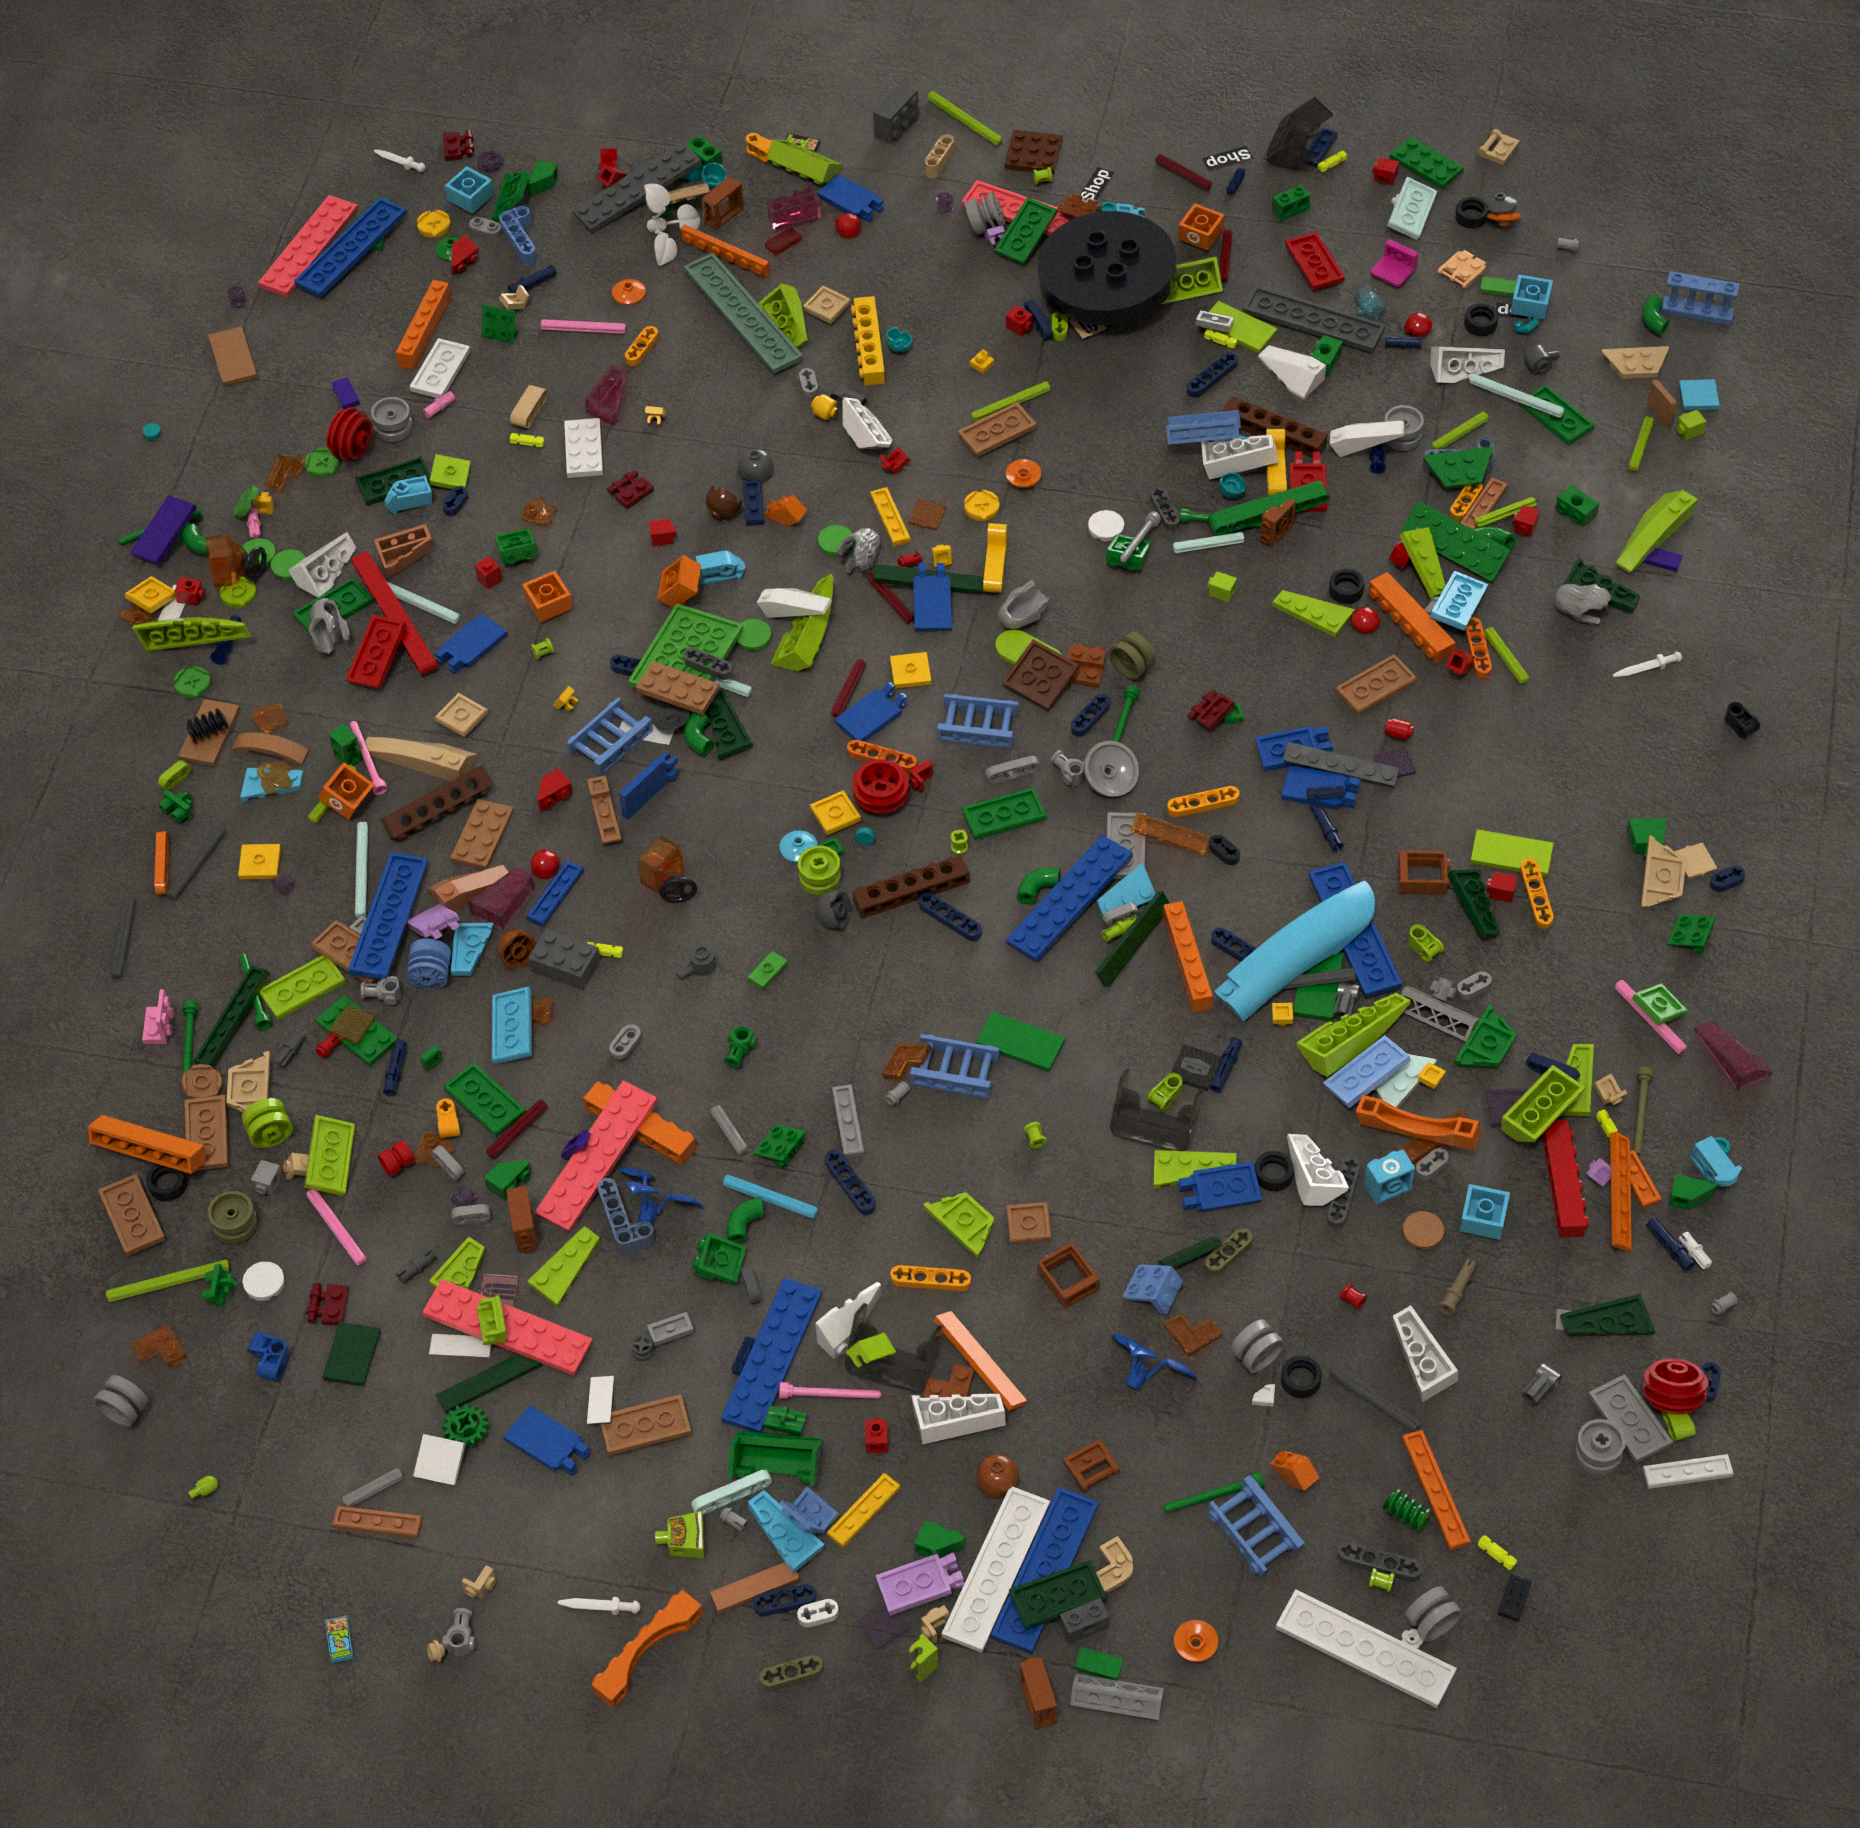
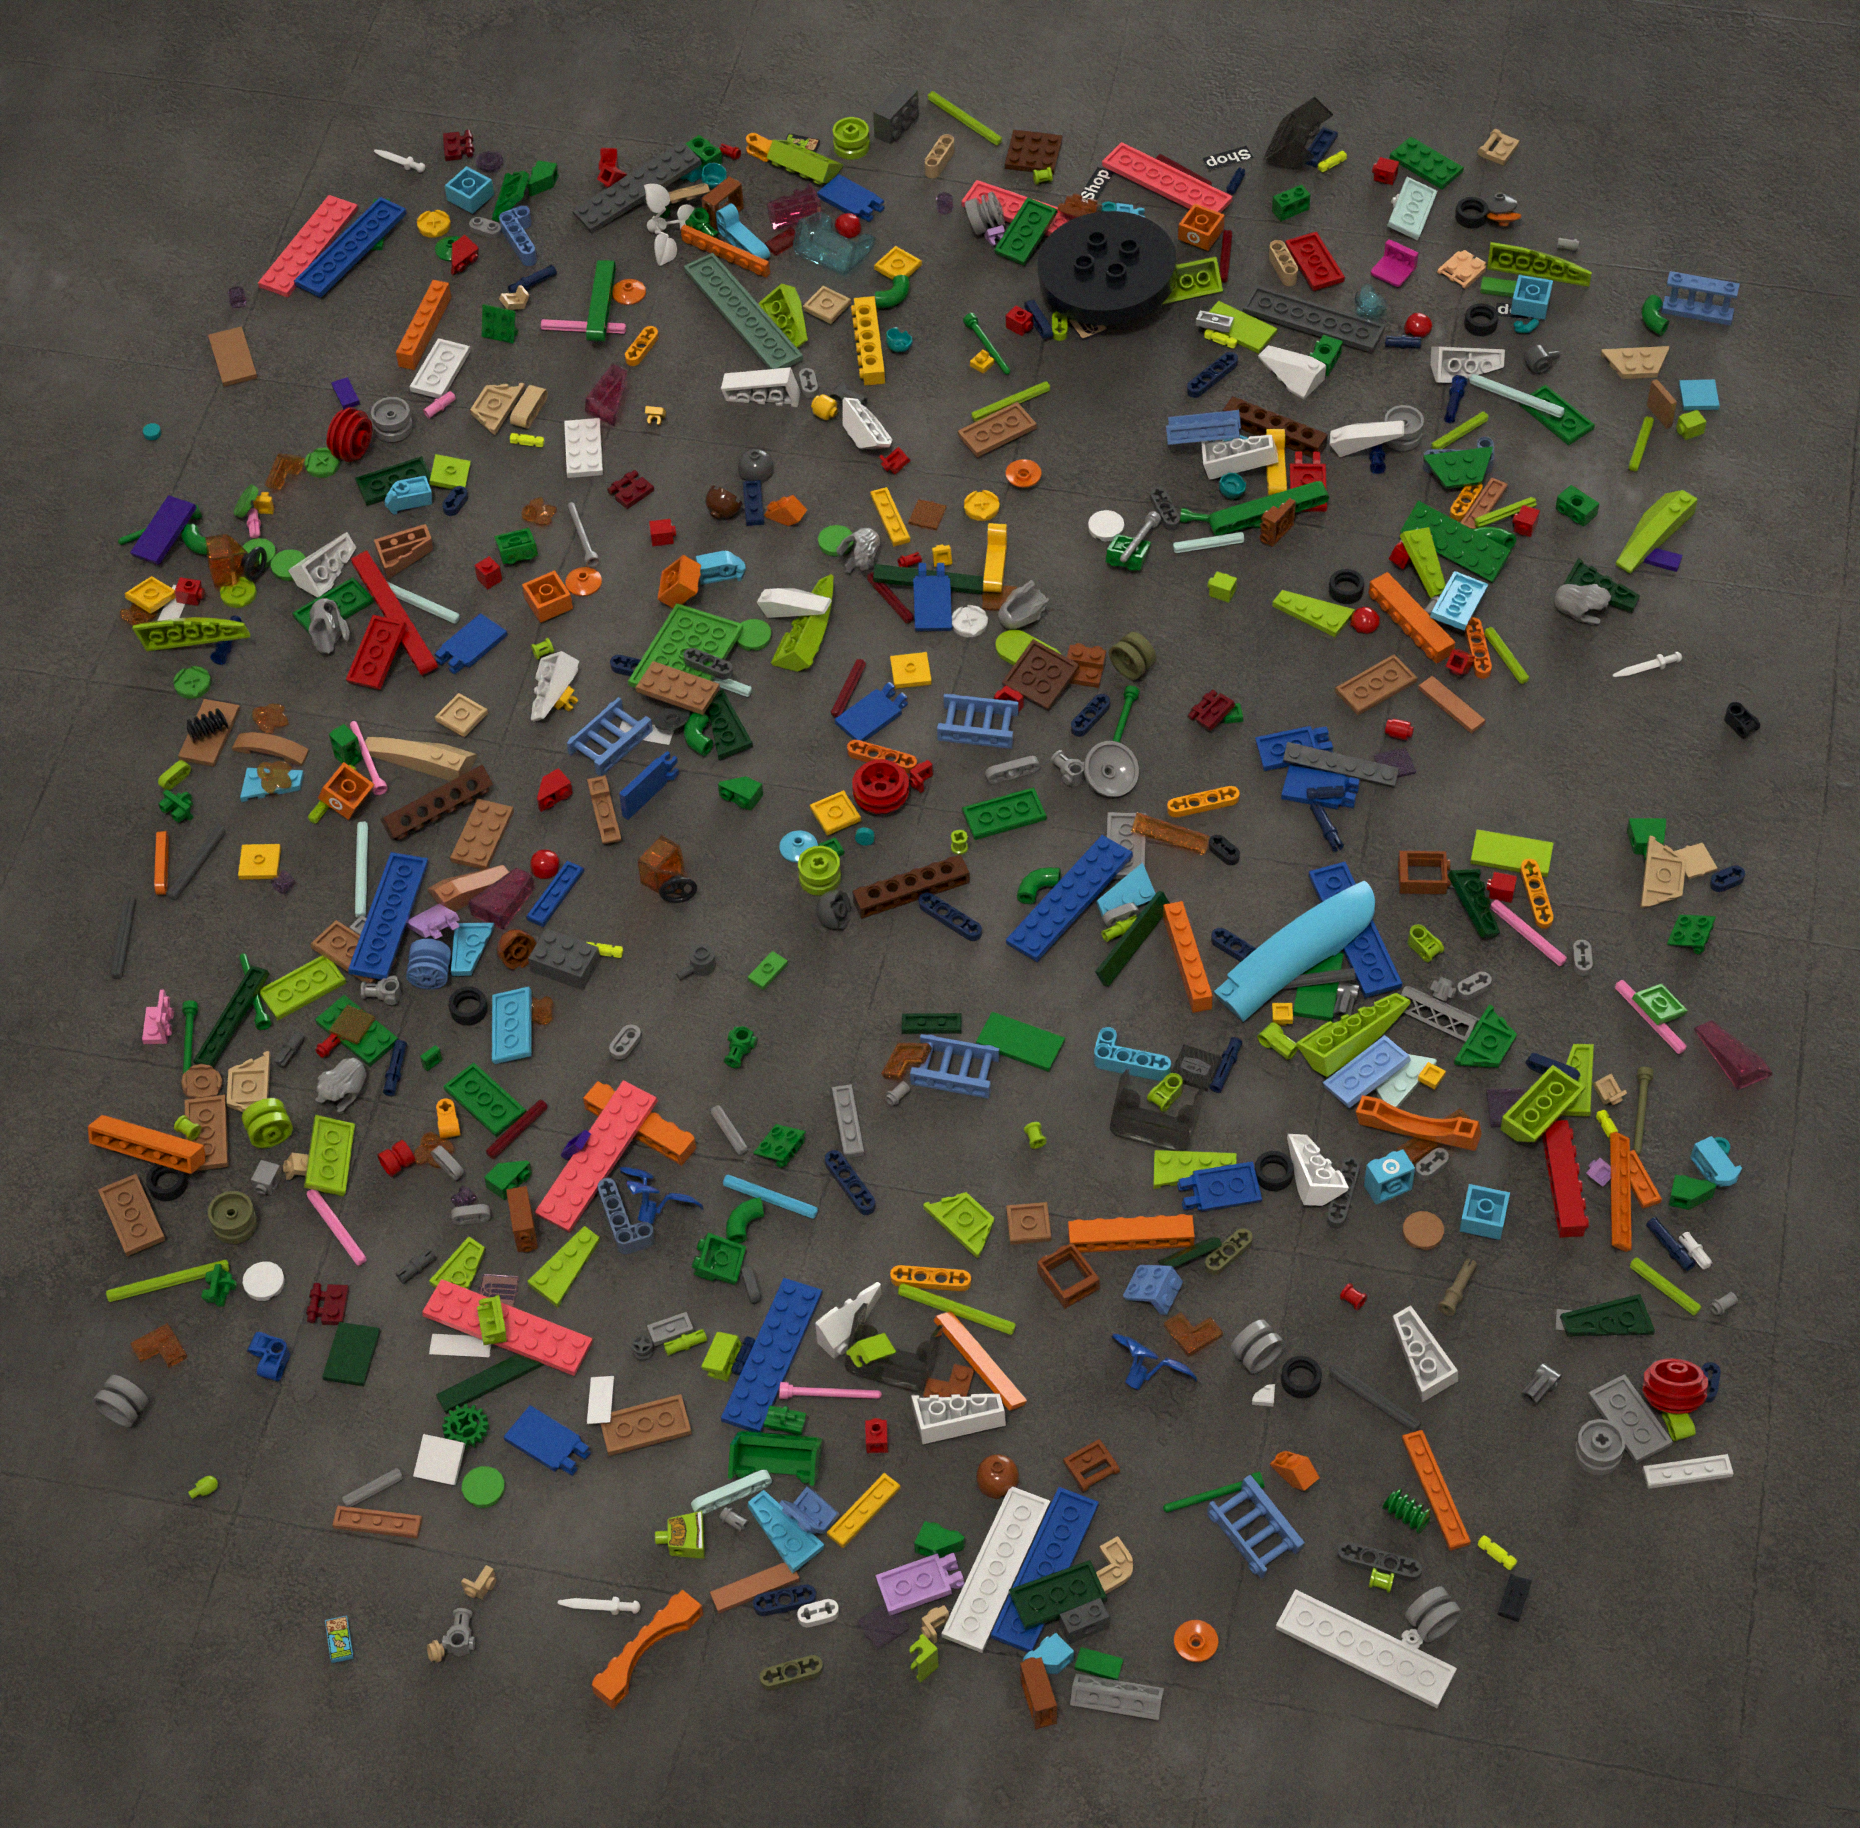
(187, 1127): none -> lime bush
(343, 1079): none -> light grey hair
(471, 1017): none -> black tyre
(483, 1487): none -> bright green tile
(495, 405): none -> tan wing
(553, 678): none -> white wedge
(583, 581): none -> orange dish
(591, 558): none -> light grey piece
(600, 300): none -> green beam
(685, 1342): none -> lime pin
(700, 221): none -> green connector
(721, 1356): none -> lime hinge
(733, 152): none -> red pin
(737, 234): none -> medium azure beam
(741, 791): none -> green slope
(762, 386): none -> white wedge
(827, 248): none -> clear light blue windscreen
(851, 138): none -> lime wheel
(895, 295): none -> green cylinder
(897, 263): none -> yellow plate
(931, 1023): none -> dark green tile
(957, 1309): none -> lime axle
(969, 621): none -> white tile
(971, 322): none -> green piece
(994, 600): none -> clear orange piece
(1007, 693): none -> red bracket
(1054, 1653): none -> medium azure slope
(1131, 1233): none -> orange brick
(1155, 1066): none -> medium azure beam
(1164, 179): none -> coral plate
(1274, 1038): none -> lime piece
(1283, 263): none -> tan beam
(1451, 704): none -> nougat tile
(1456, 393): none -> clear blue pin
(1529, 933): none -> bright pink axle
(1535, 264): none -> lime wedge
(1578, 957): none -> light grey beam
(1665, 1286): none -> lime axle

